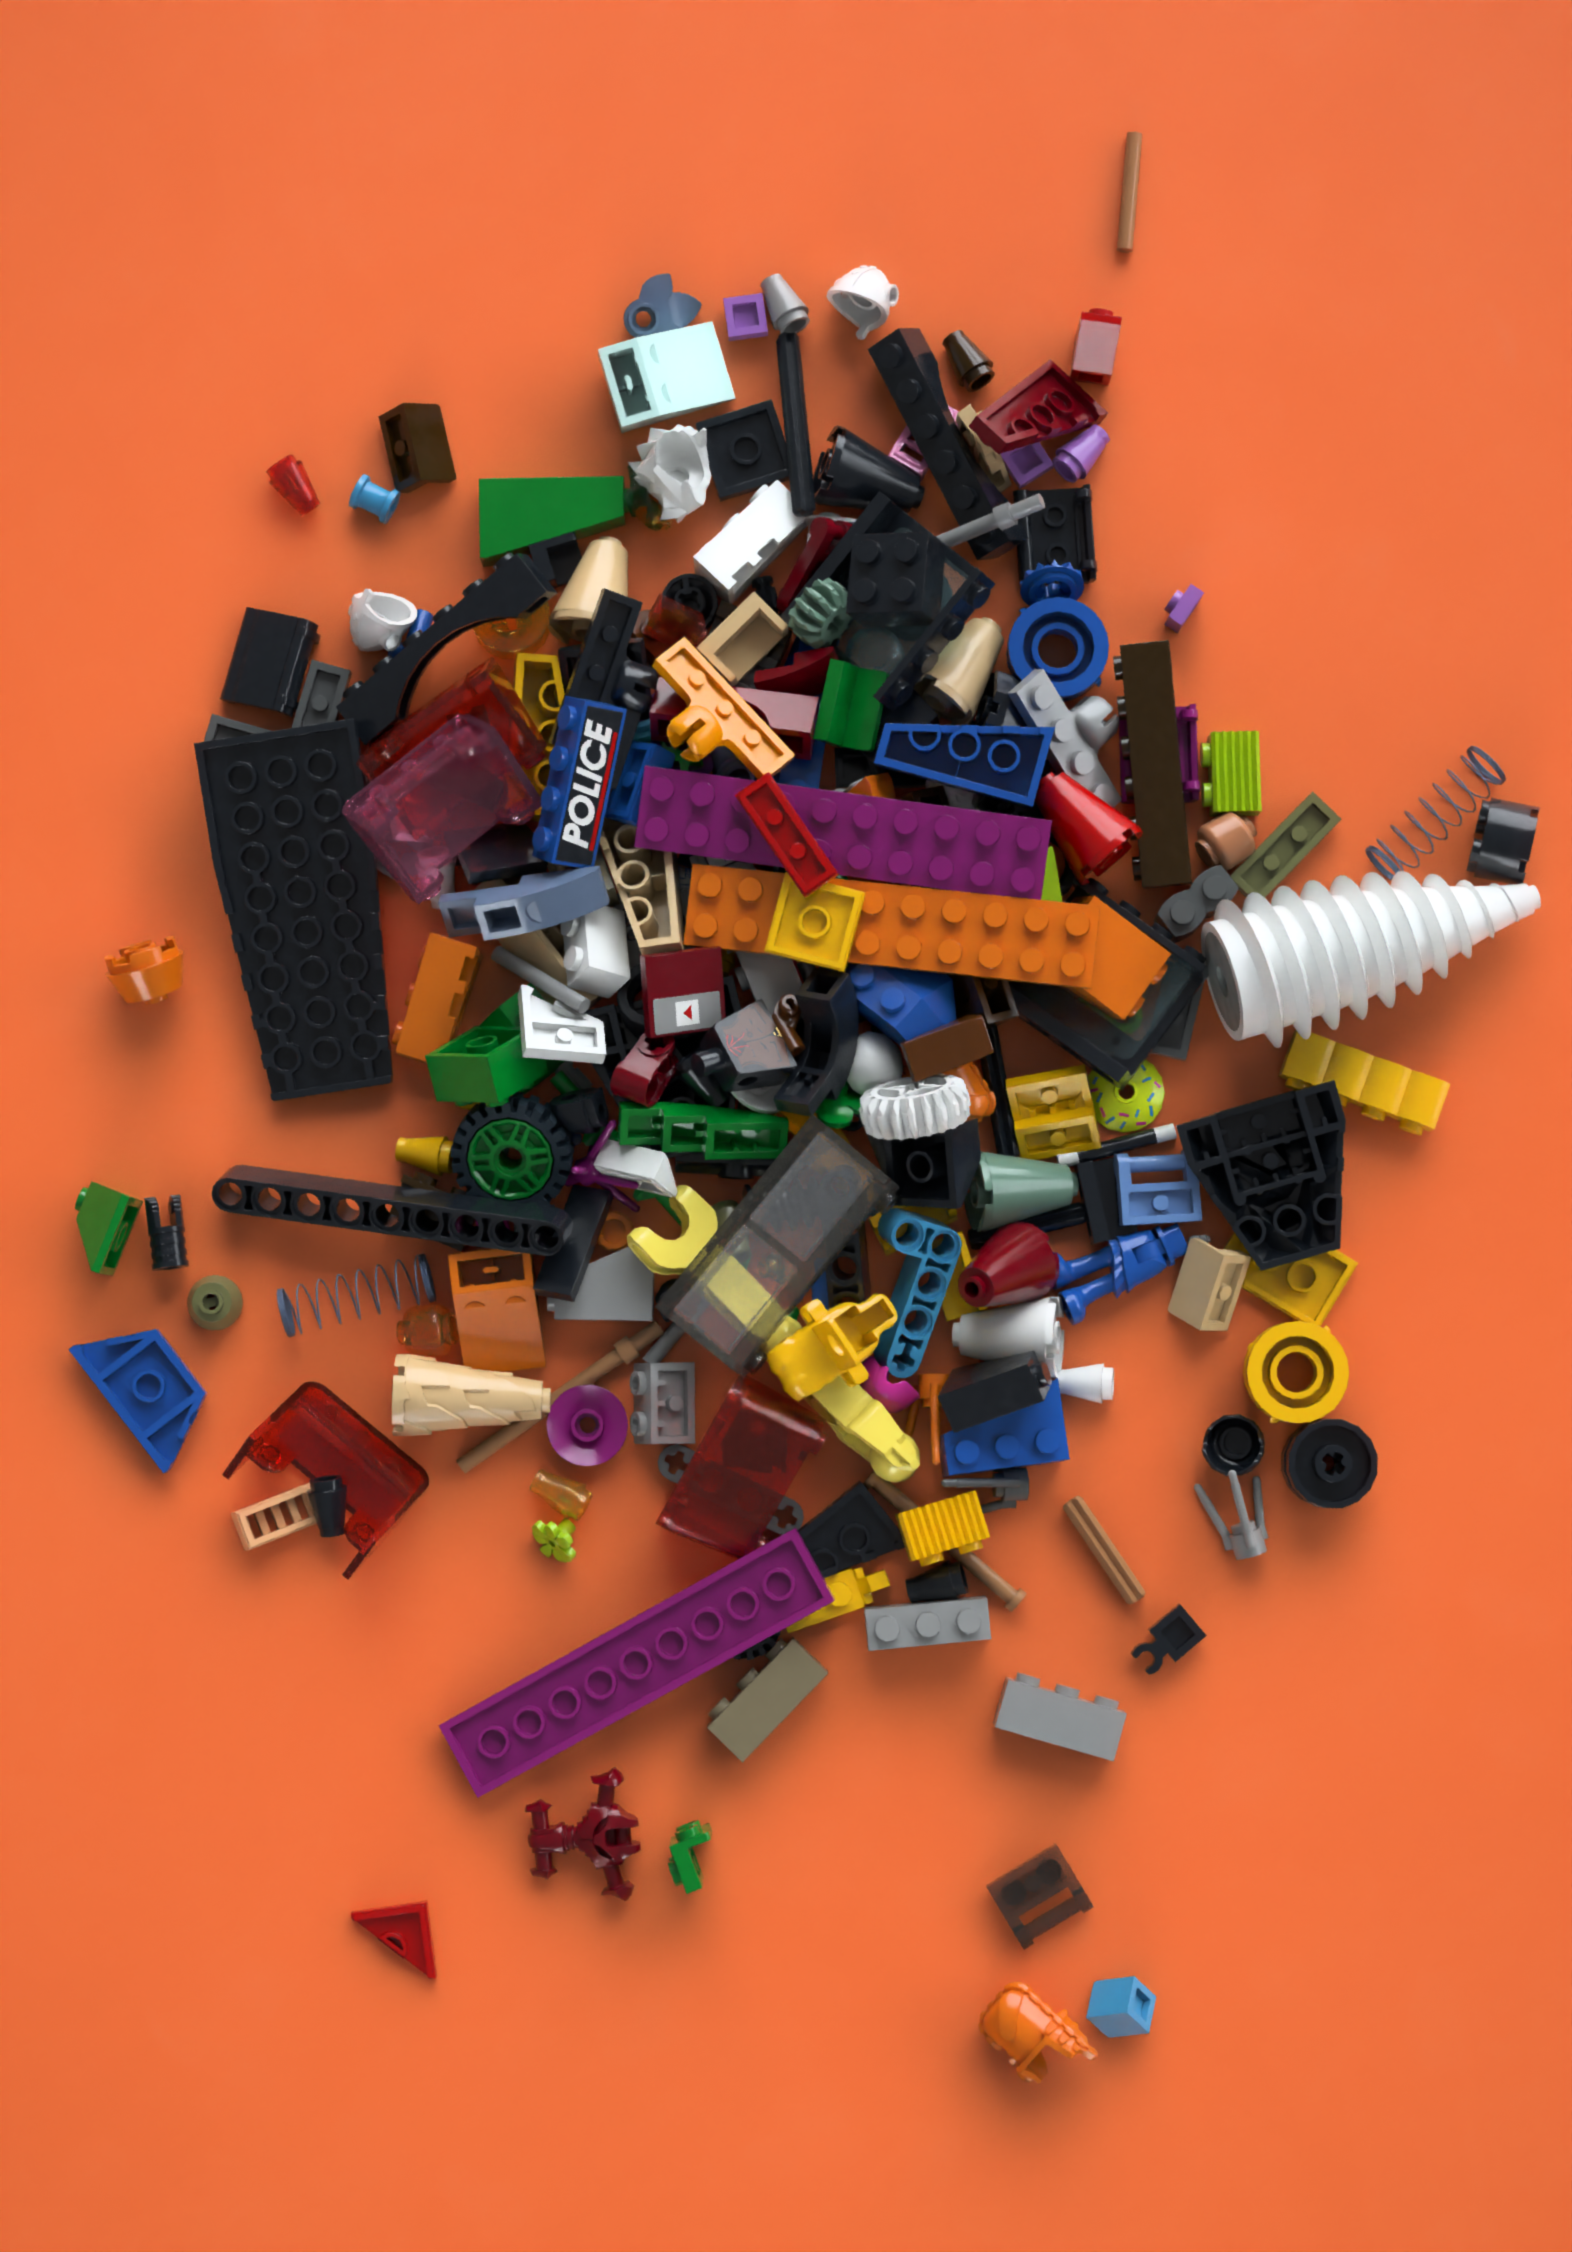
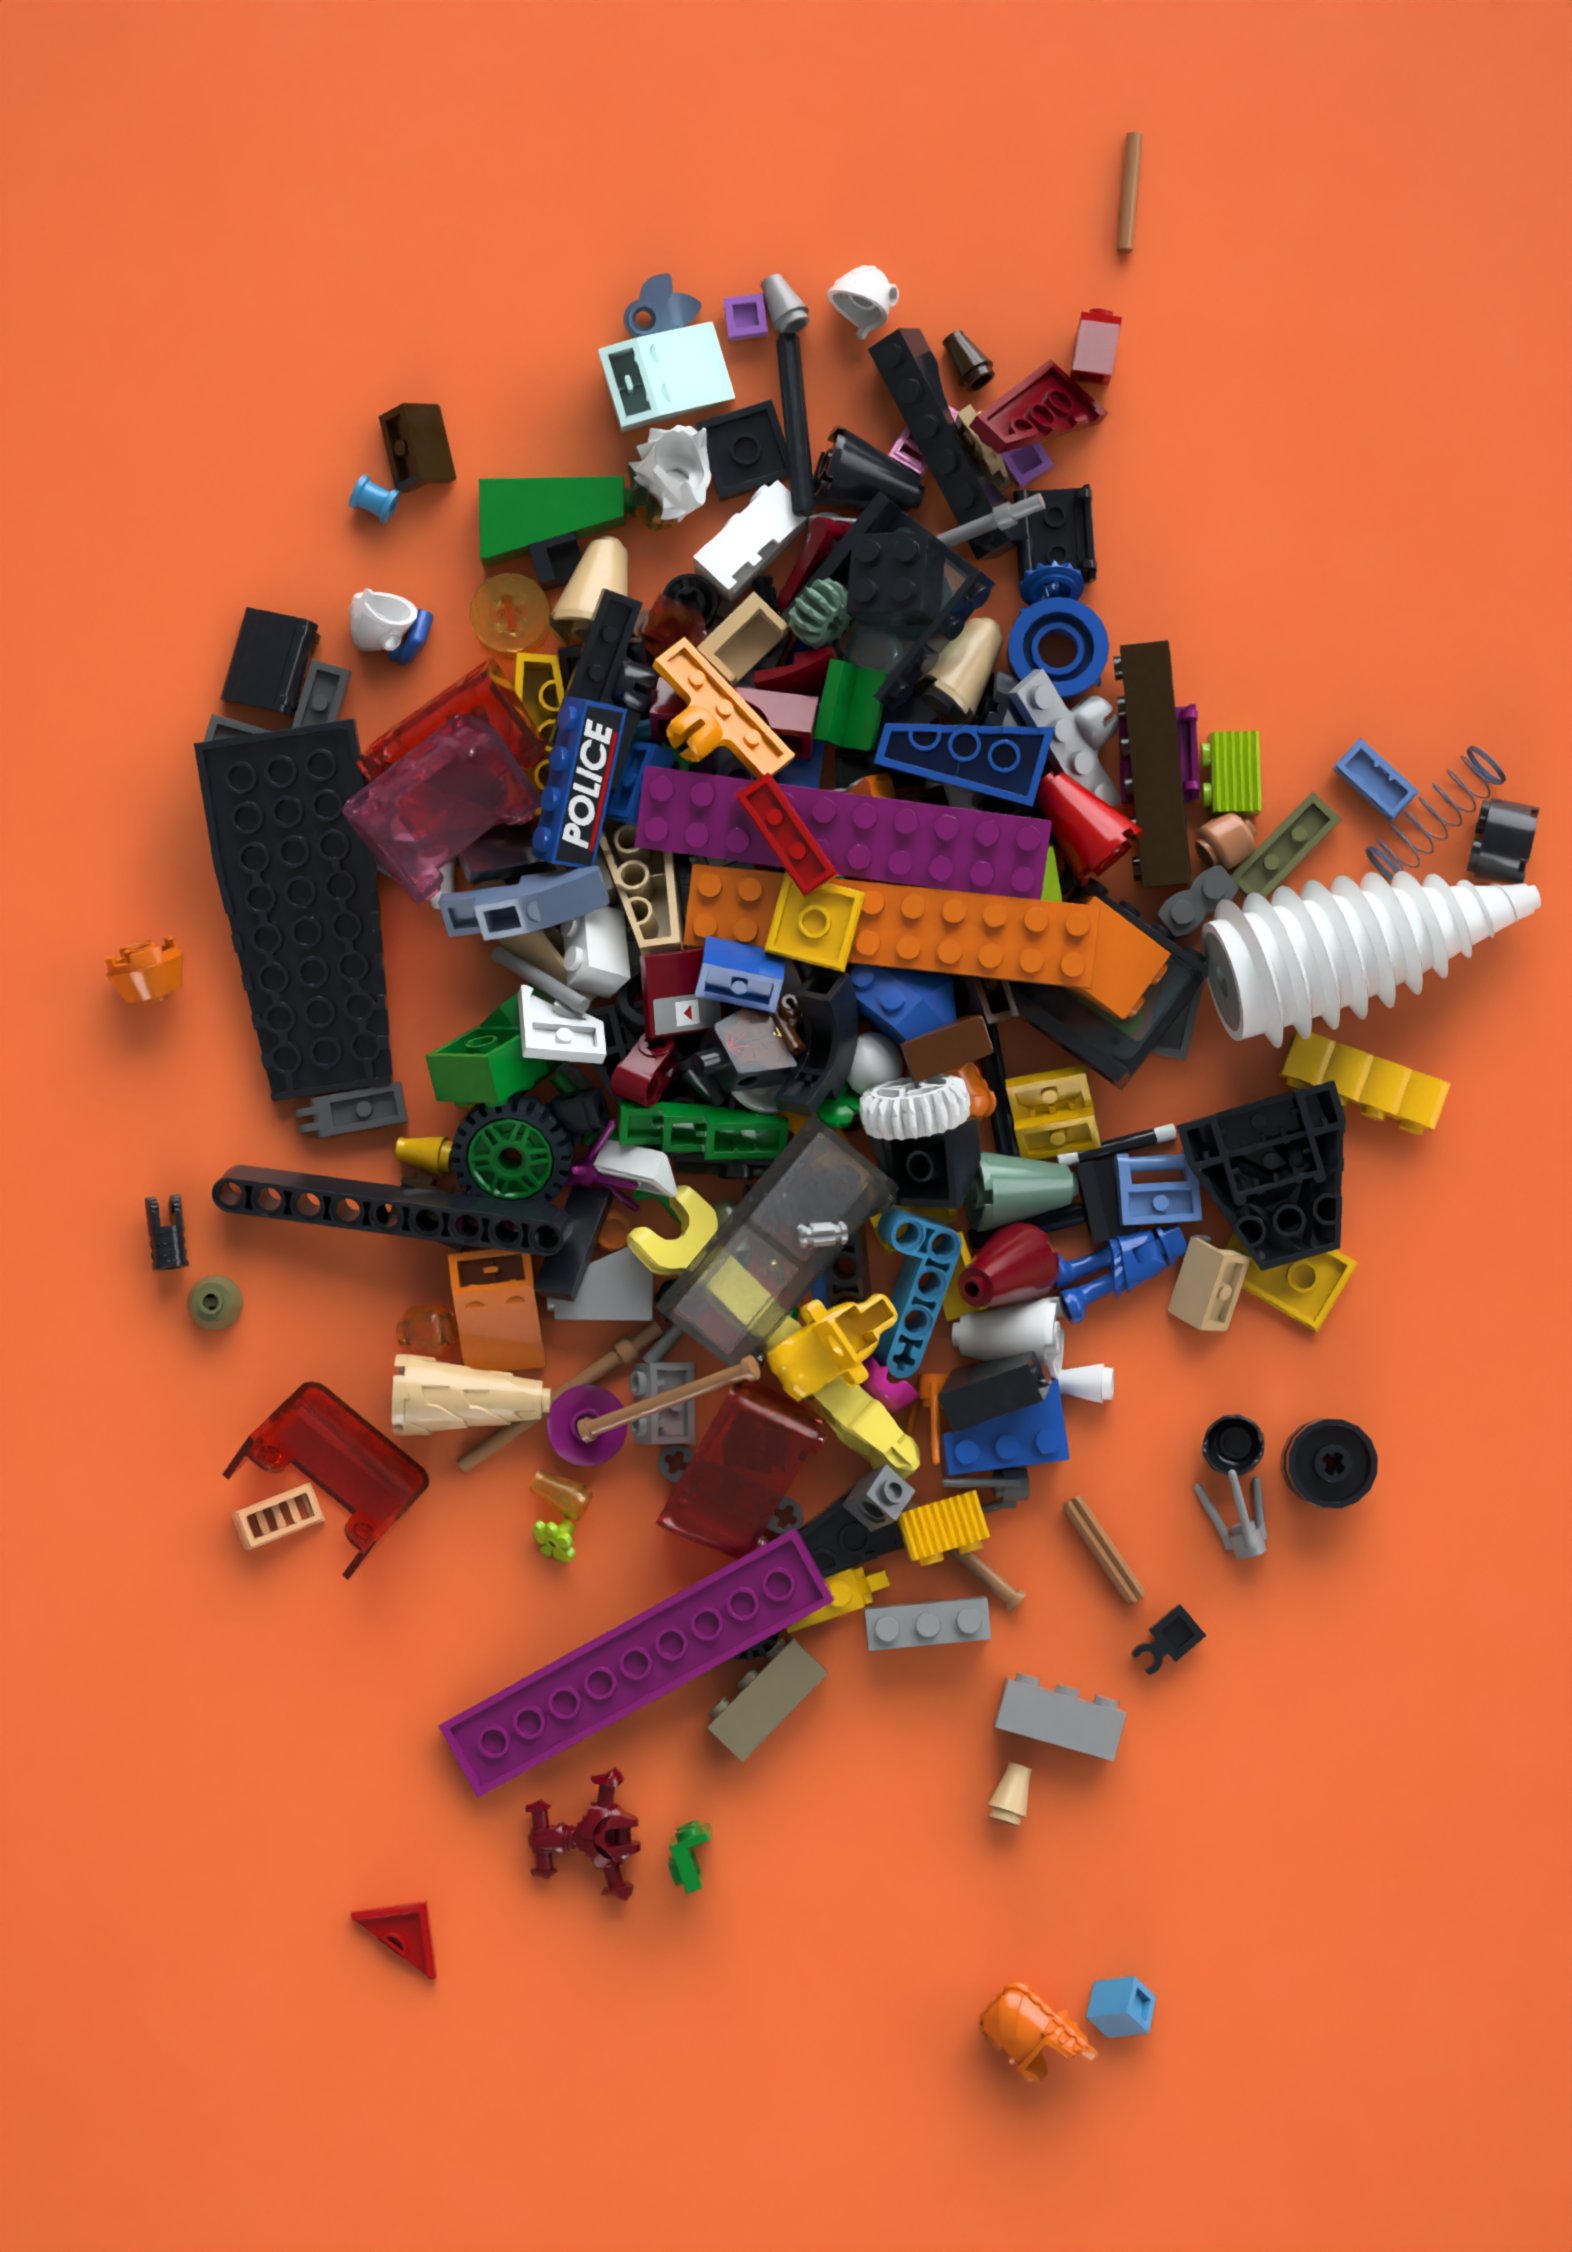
(105, 1225): green slope -> none
(146, 1388): blue wing -> none
(284, 1302): sand blue piece -> none
(293, 484): clear red cone -> none
(328, 1504): black cone -> none
(355, 1111): none -> dark grey hinge
(385, 698): black arch -> none
(437, 996): orange wedge -> none
(740, 974): none -> blue panel
(747, 1369): none -> medium nougat bar
(822, 1234): none -> light grey piece
(878, 1498): none -> dark grey brick
(941, 1582): black cone -> none
(1011, 1796): none -> tan cone
(1031, 1885): clear smoke plate -> none
(1079, 454): medium lavender cone -> none
(1132, 1113): neon yellow dish -> none
(1182, 606): medium lavender plate -> none
(1328, 1379): yellow piece -> none
(1375, 780): none -> medium blue plate

